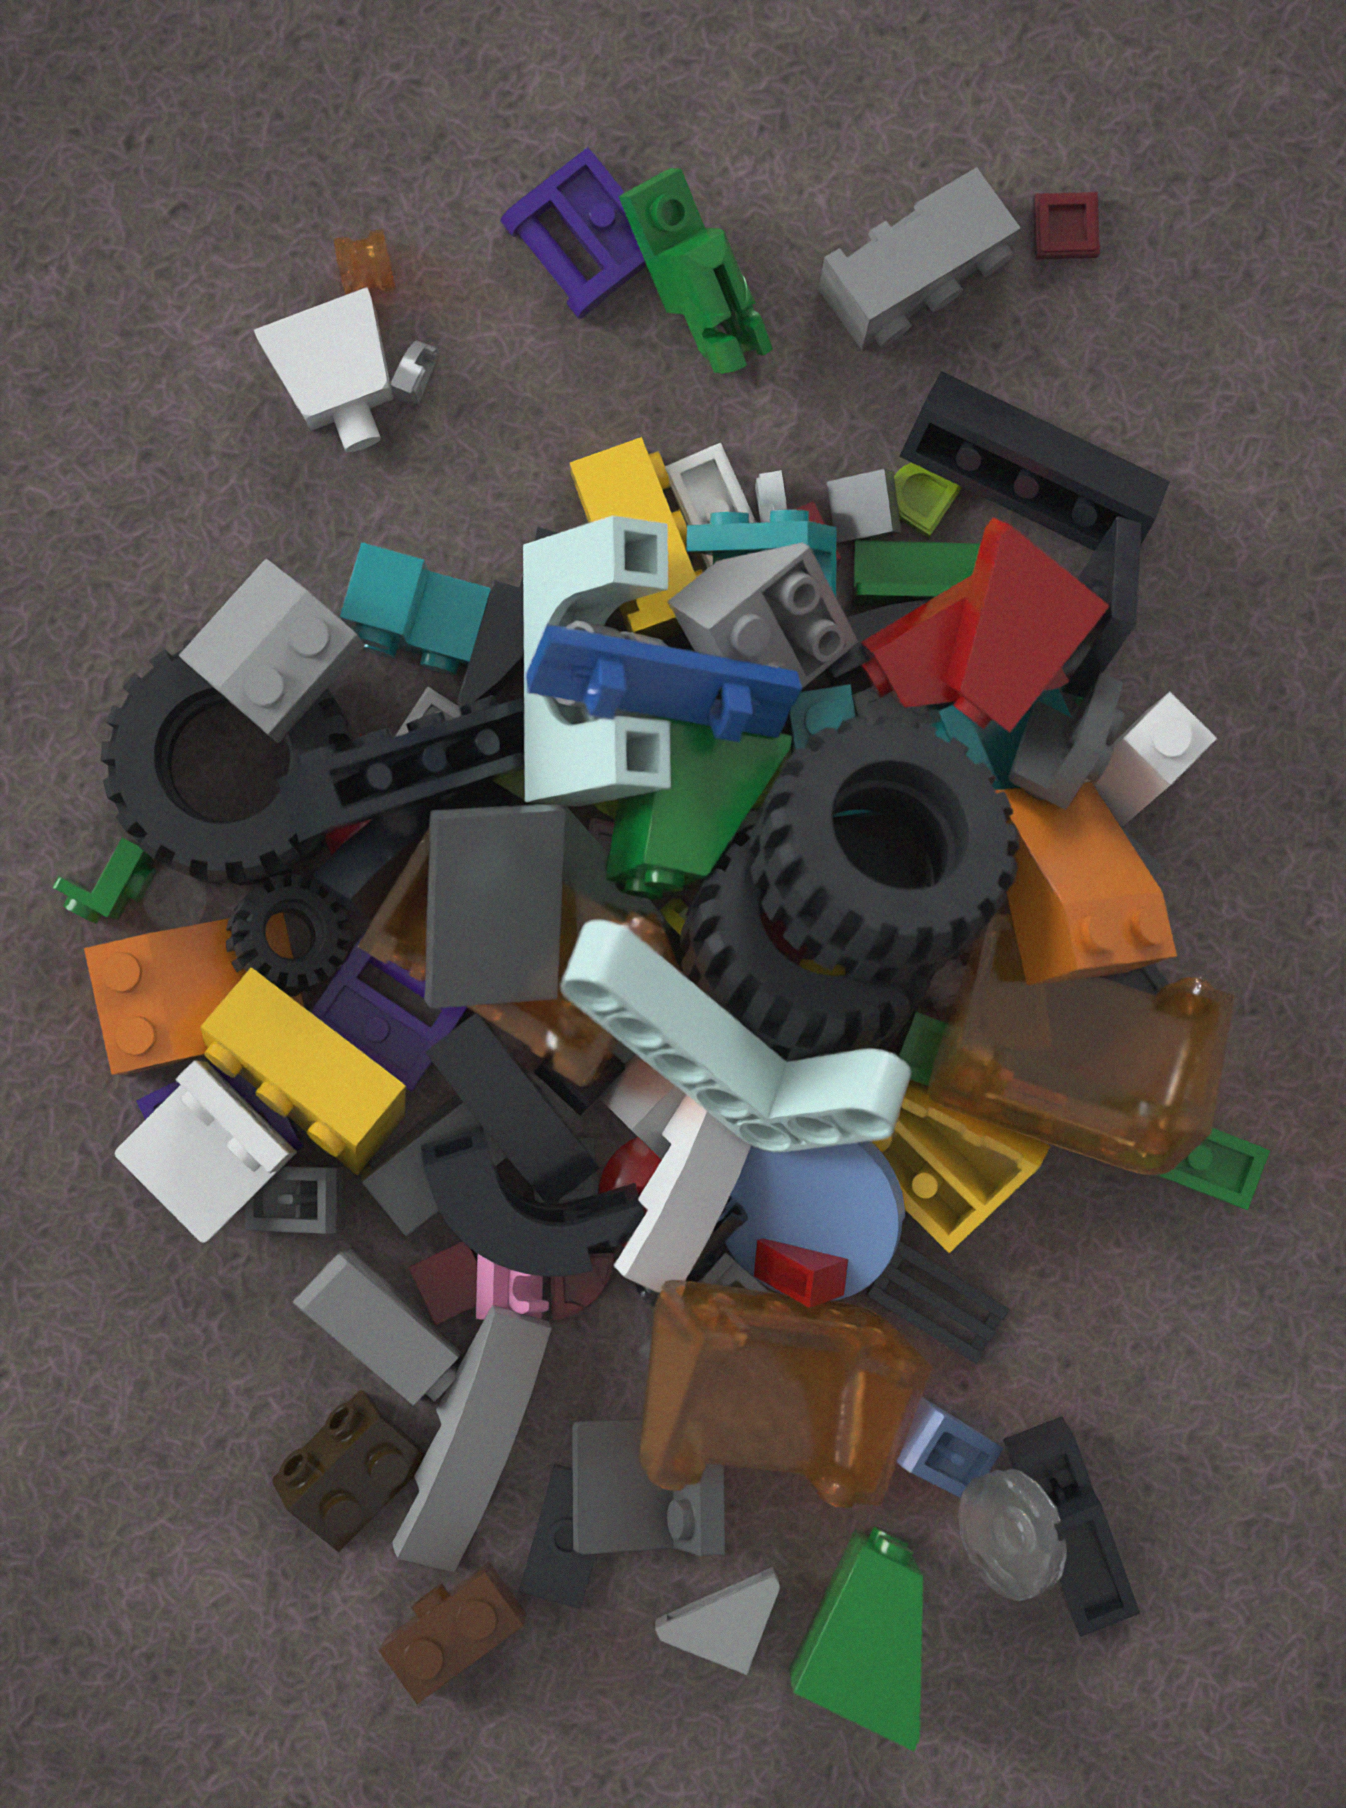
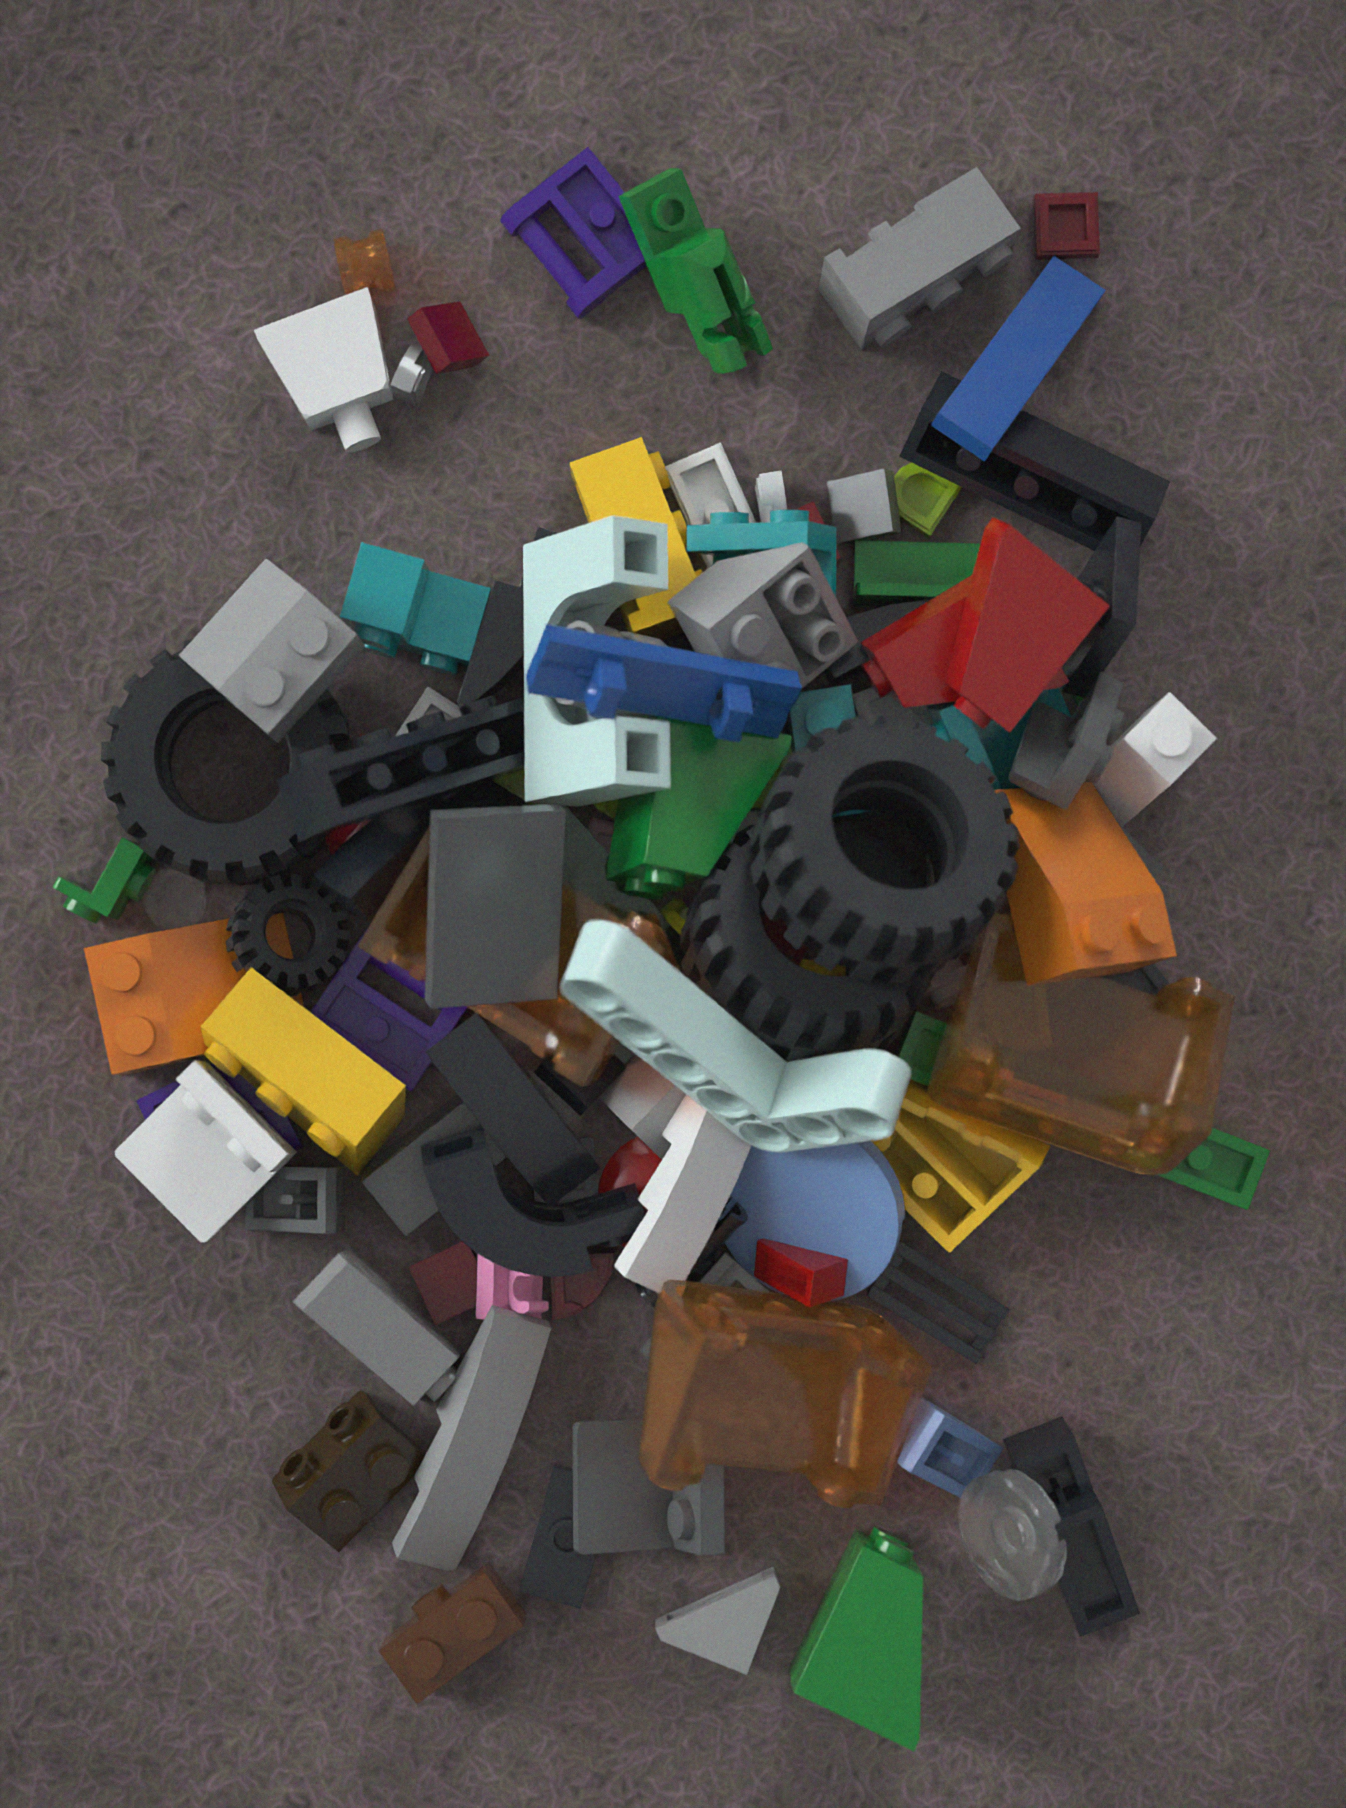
(447, 337): none -> dark red tile
(1018, 358): none -> blue tile

